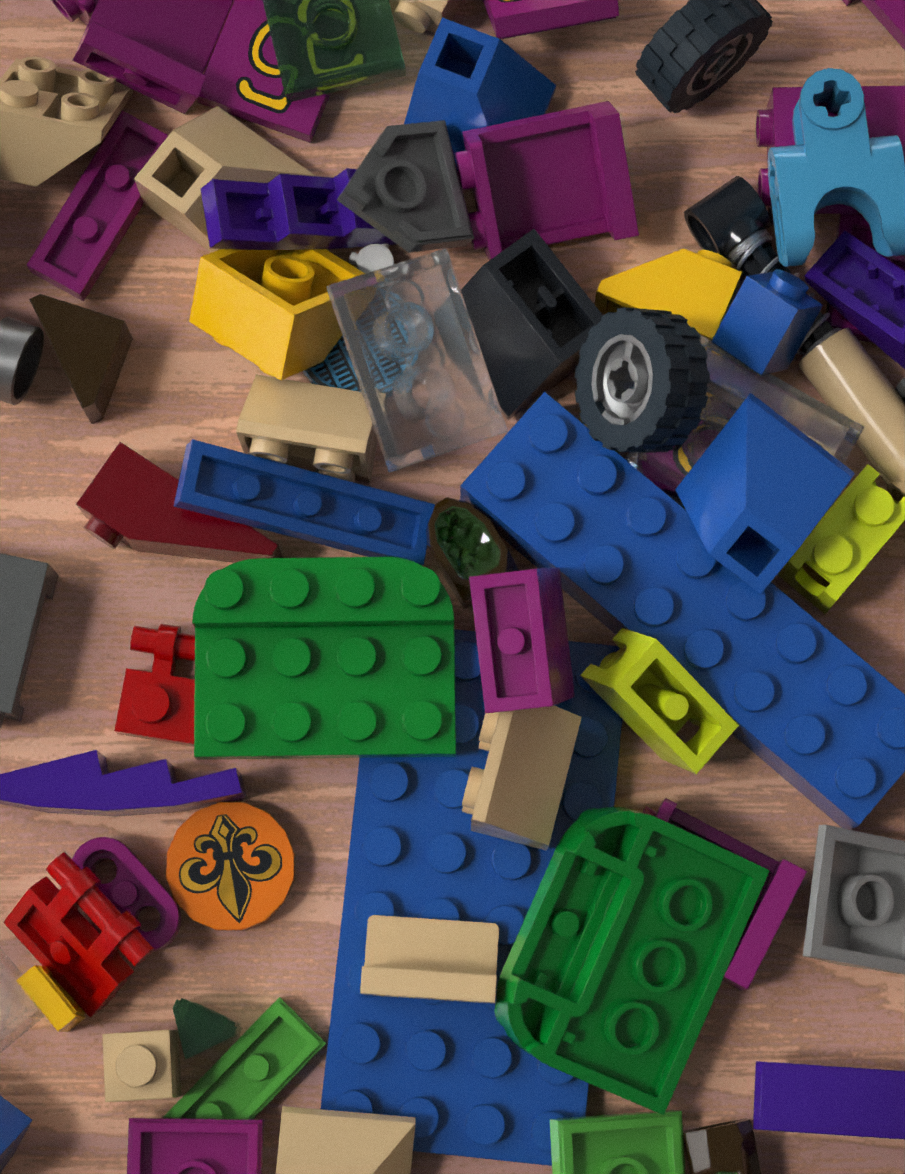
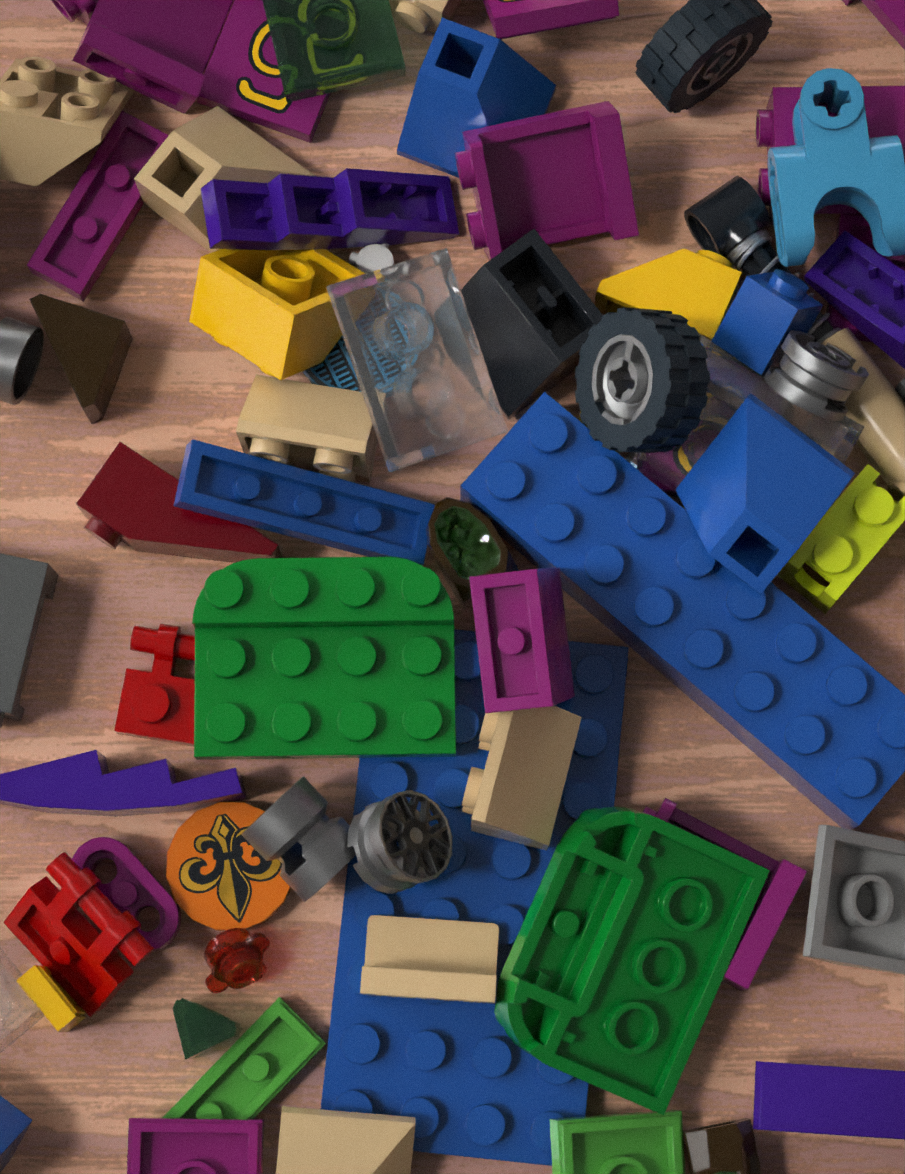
(141, 1065): tan brick -> none
(235, 959): none -> clear red plate
(302, 839): none -> flat silver wheel
(411, 189): dark grey plate -> none
(421, 848): none -> flat silver wheel
(658, 698): neon yellow brick -> none
(815, 376): none -> flat silver wheel

